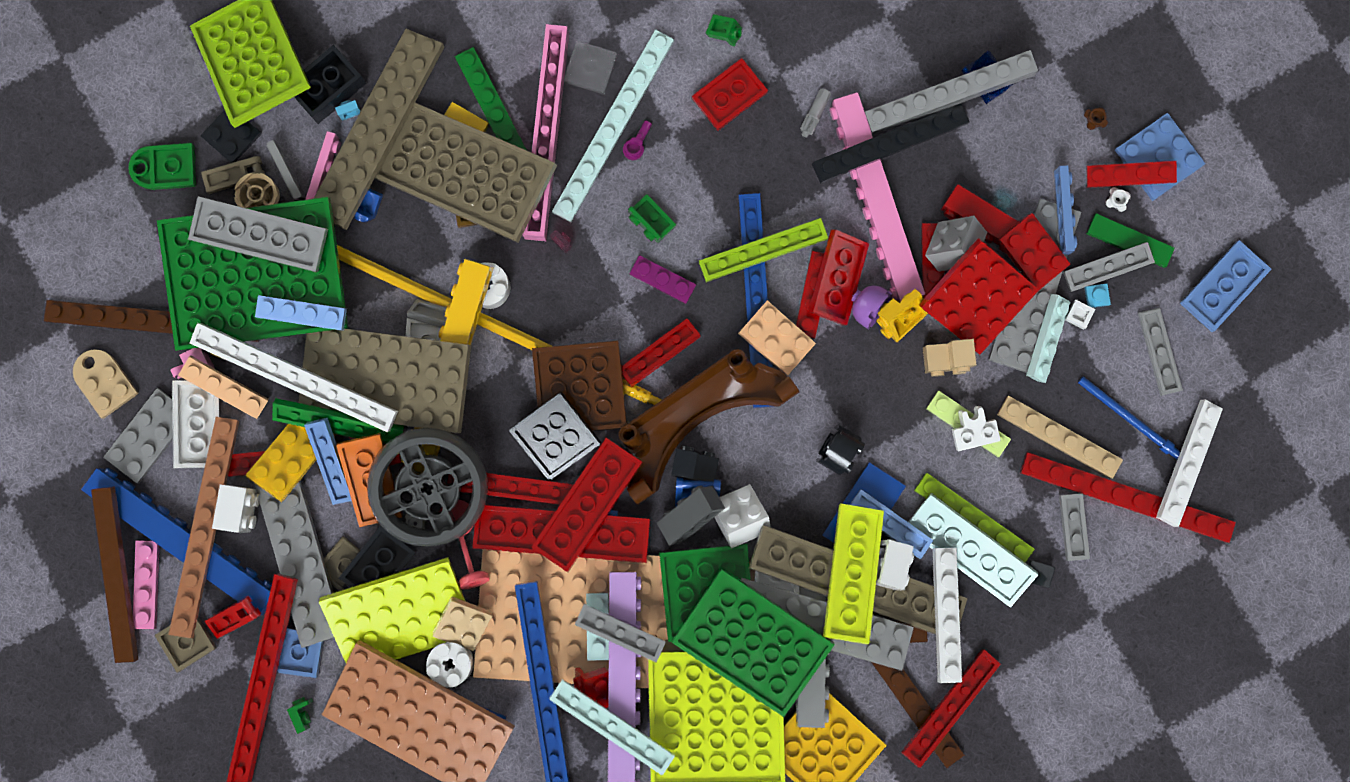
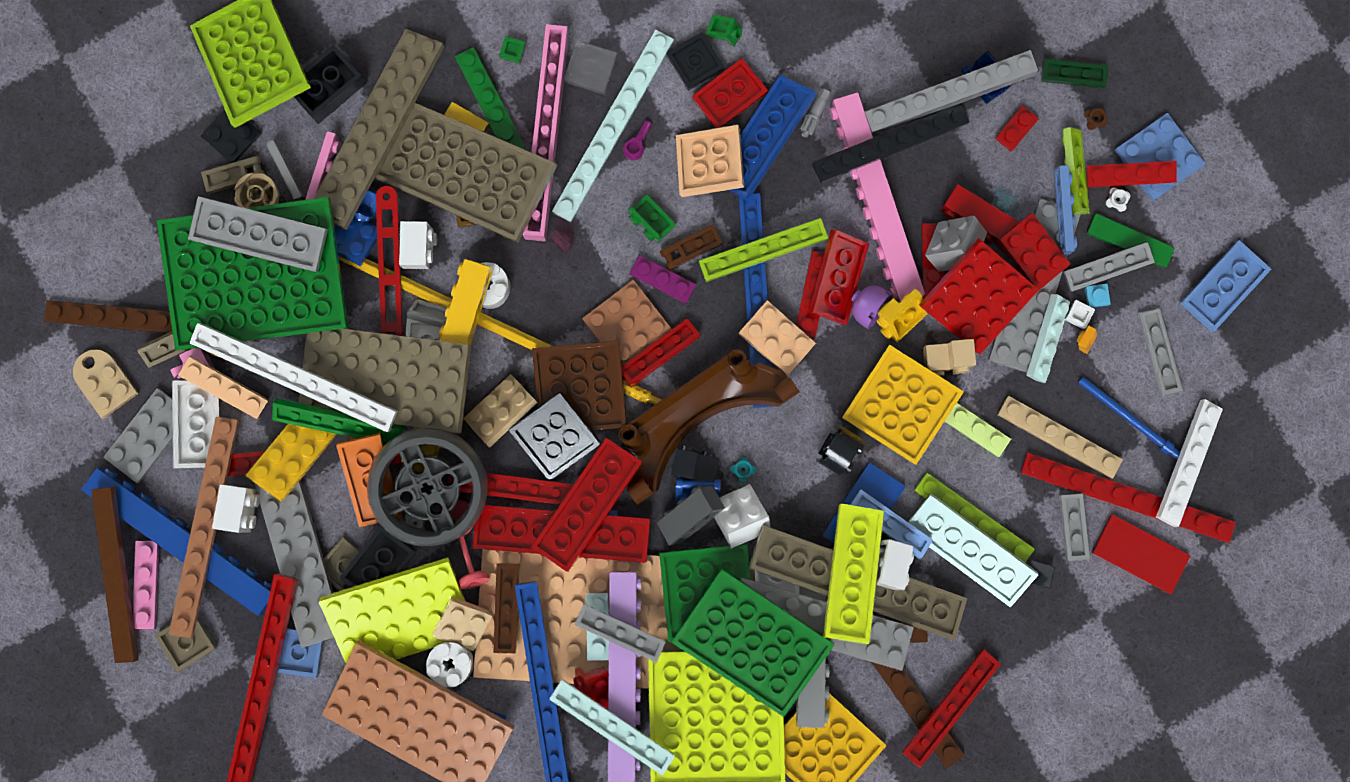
(158, 350): none -> dark tan plate
(165, 166): green plate -> none
(232, 617): red plate -> none
(298, 717): green bracket -> none
(300, 312): light blue plate -> none
(328, 459): medium blue plate -> none
(348, 109): medium azure plate -> none
(356, 241): none -> blue plate
(389, 279): none -> red piece
(416, 245): none -> white brick
(500, 410): none -> tan plate
(506, 608): none -> reddish brown plate
(512, 50): none -> green plate
(627, 318): none -> nougat plate
(691, 247): none -> reddish brown plate
(695, 61): none -> black plate
(709, 161): none -> light nougat plate
(743, 463): none -> teal plate
(771, 129): none -> blue plate
(902, 404): none -> yellow plate
(947, 615): white plate -> none
(975, 430): white plate -> none
(1017, 128): none -> red plate
(1074, 73): none -> dark green plate
(1075, 160): none -> lime plate
(1087, 339): none -> light orange plate
(1141, 554): none -> red tile

